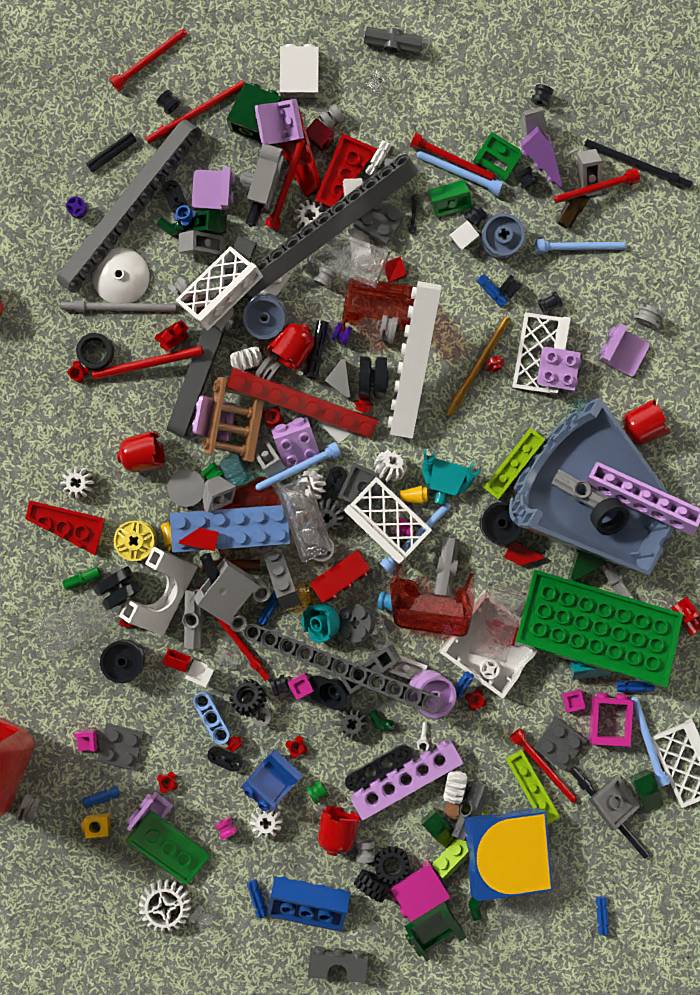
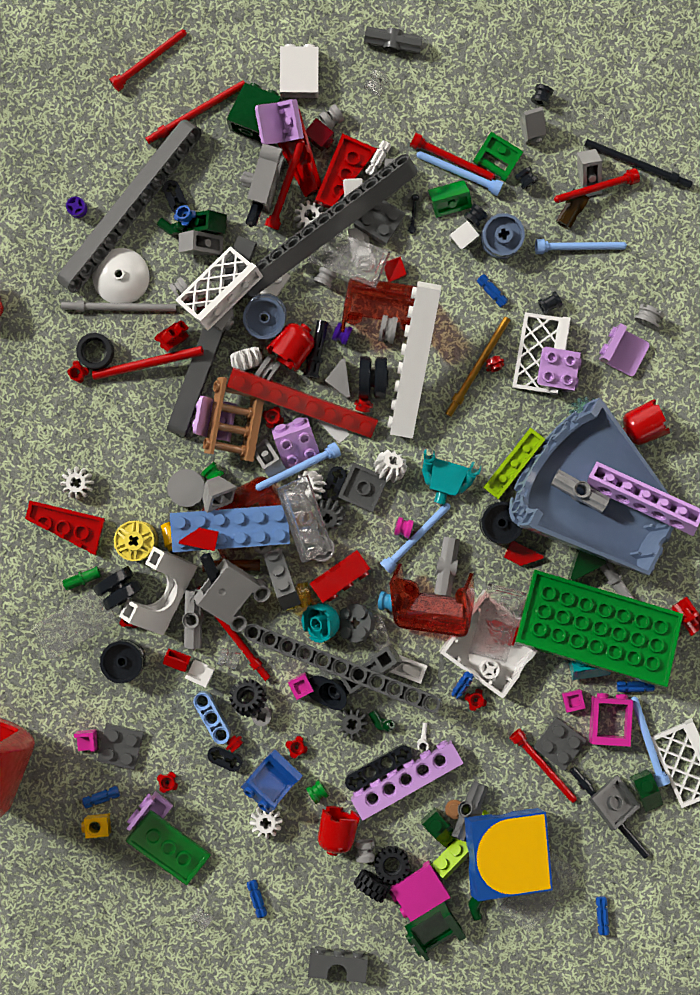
(28, 809): light grey wheel -> none
(110, 152): black axle -> none
(141, 452): red cylinder -> none
(166, 913): white gear -> none
(168, 102): black wheel -> none
(213, 189): lavender bracket -> none
(226, 827): dark pink wheel -> none
(234, 470): clear light blue gear -> none
(268, 610): blue axle -> none
(279, 685): black wheel -> none
(308, 903): blue slope -> none
(376, 532): white fence -> none
(415, 495): yellow cone -> none
(436, 684): lavender wheel -> none
(455, 786): white gear -> none
(510, 286): black wheel -> none
(531, 784): lime plate -> none
(540, 149): medium lavender slope -> none
(604, 508): black tyre -> none

